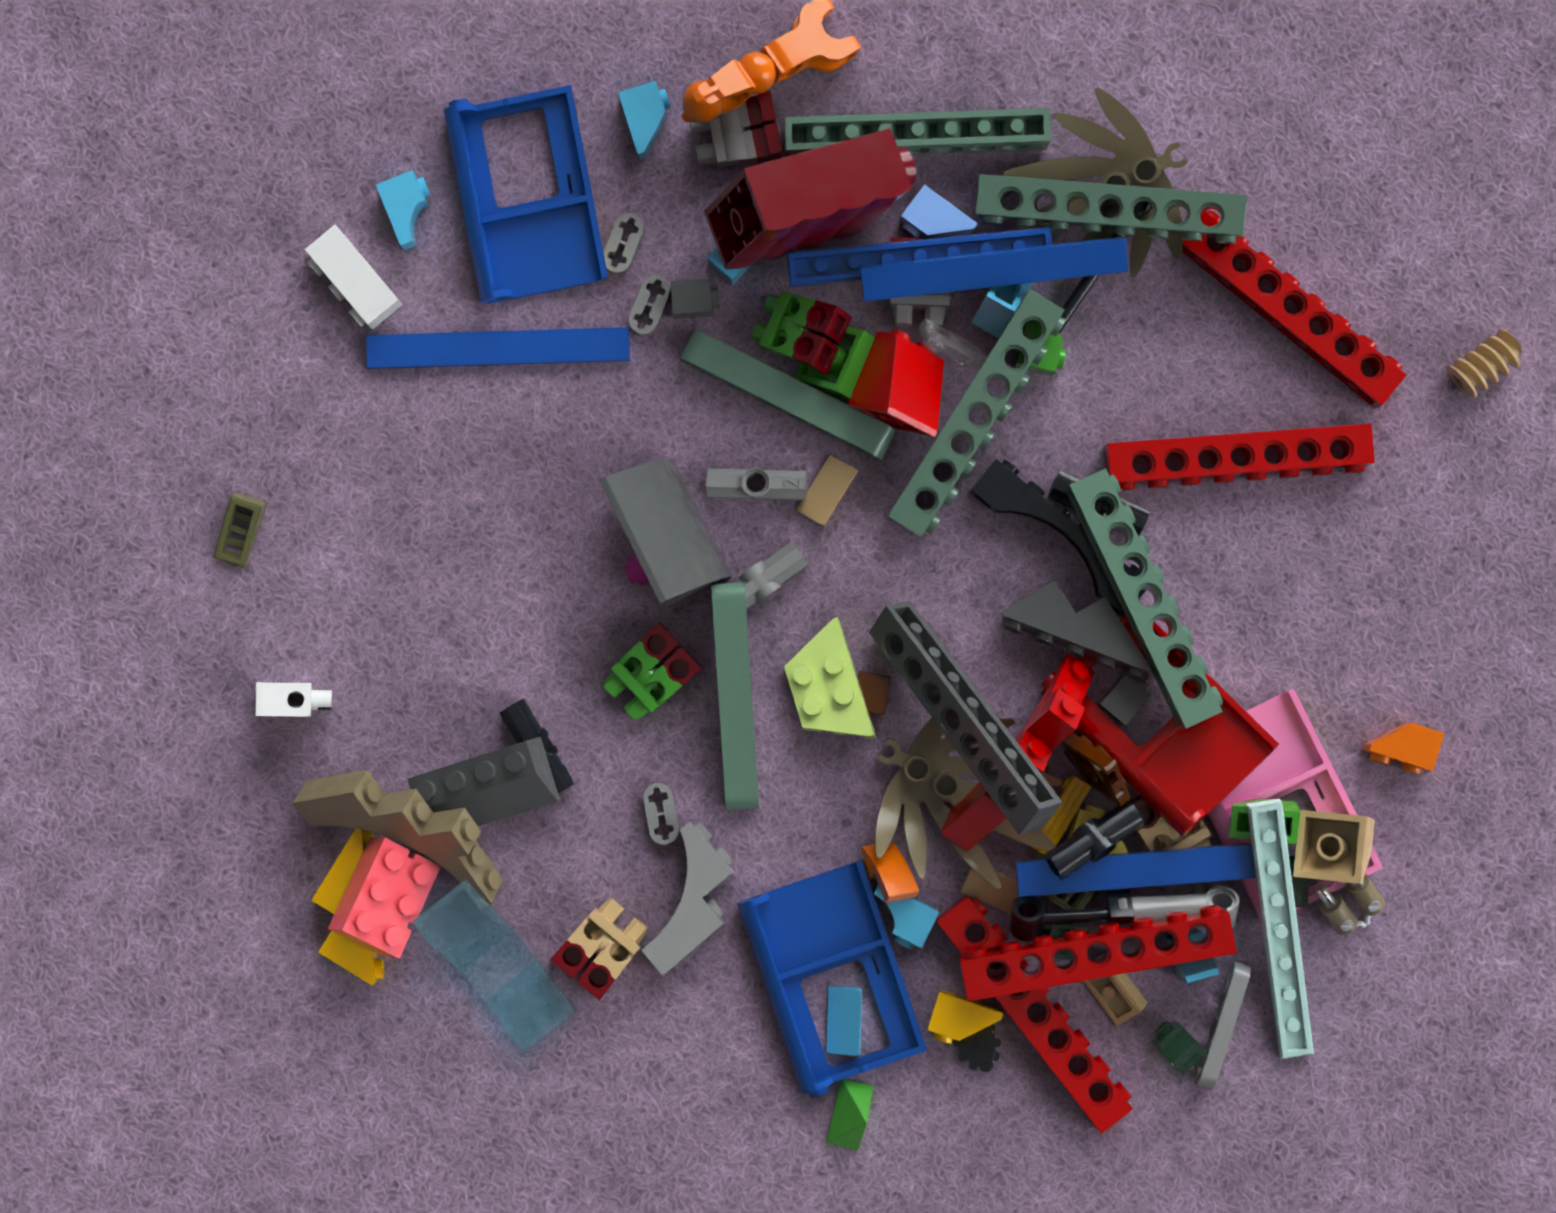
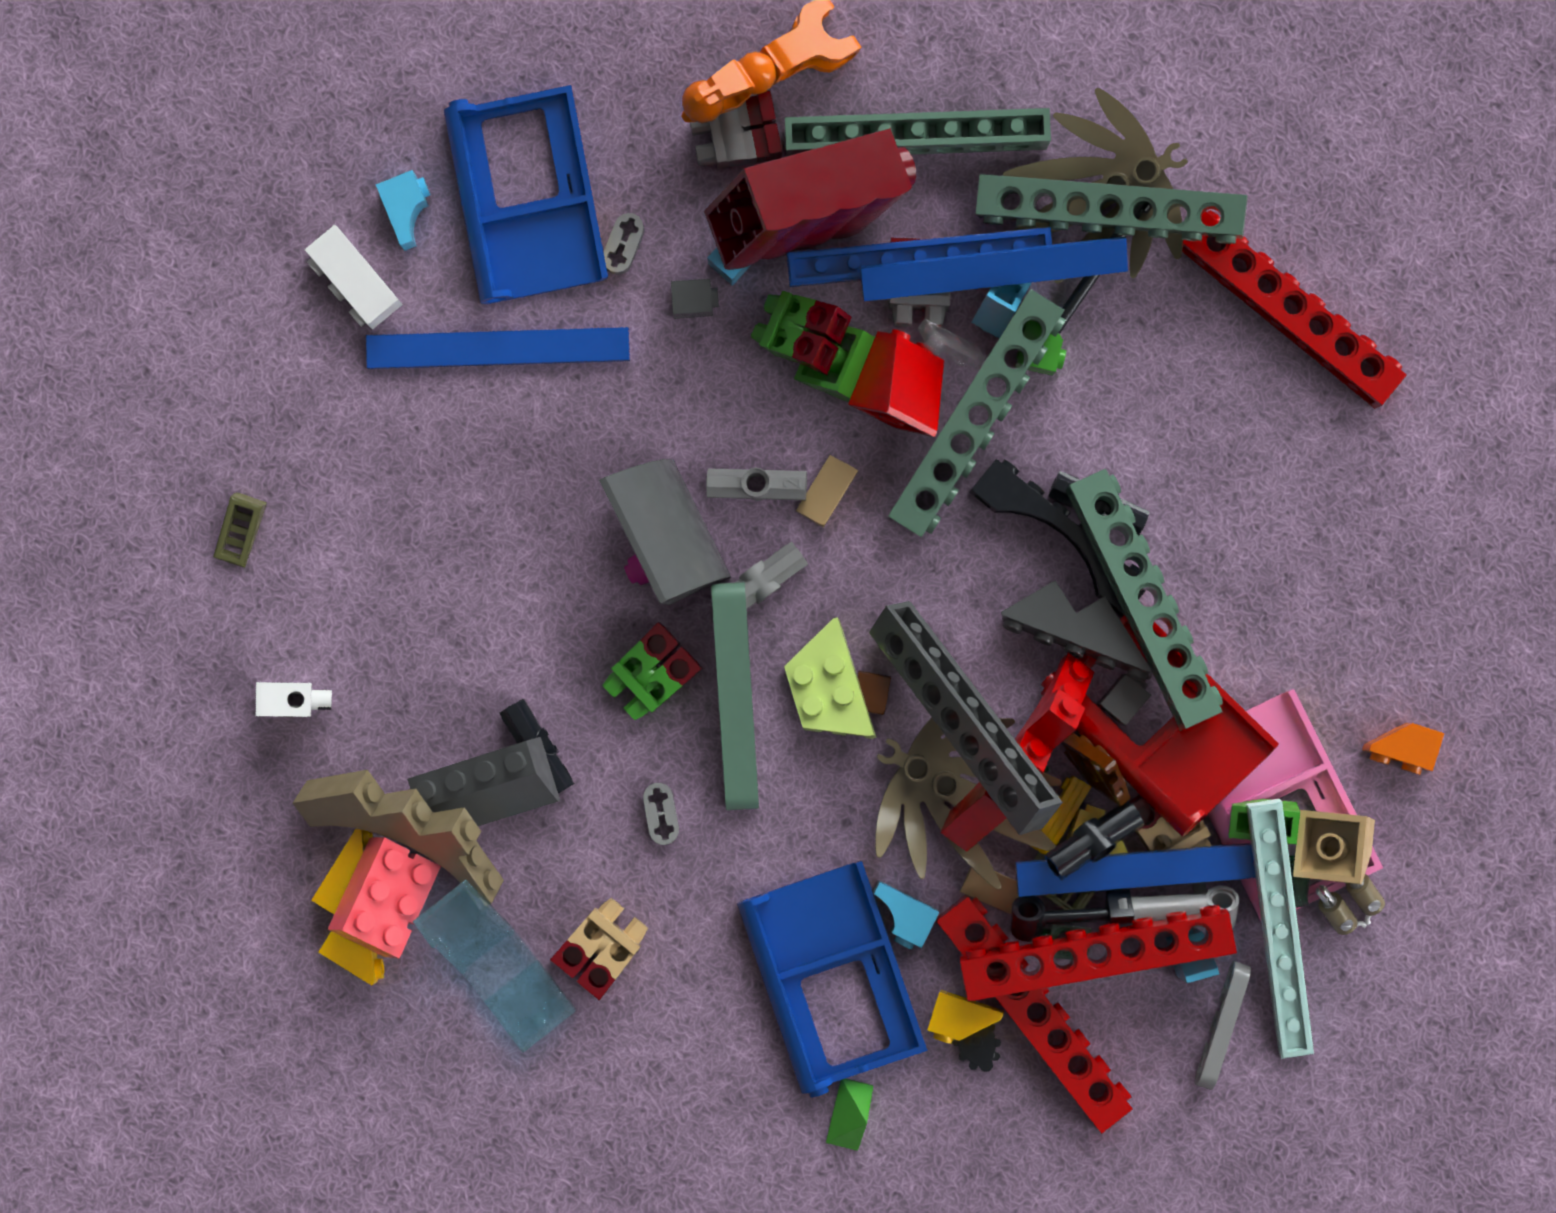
(642, 302): light grey beam -> none
(645, 114): medium azure slope -> none
(695, 916): light grey arch -> none
(789, 394): sand green beam -> none
(844, 1020): medium azure slope -> none
(891, 873): orange slope -> none
(934, 217): light blue slope -> none
(1117, 996): tan slope -> none
(1178, 1046): clear green brick -> none
(1354, 439): red brick -> none
(1484, 363): tan piece -> none

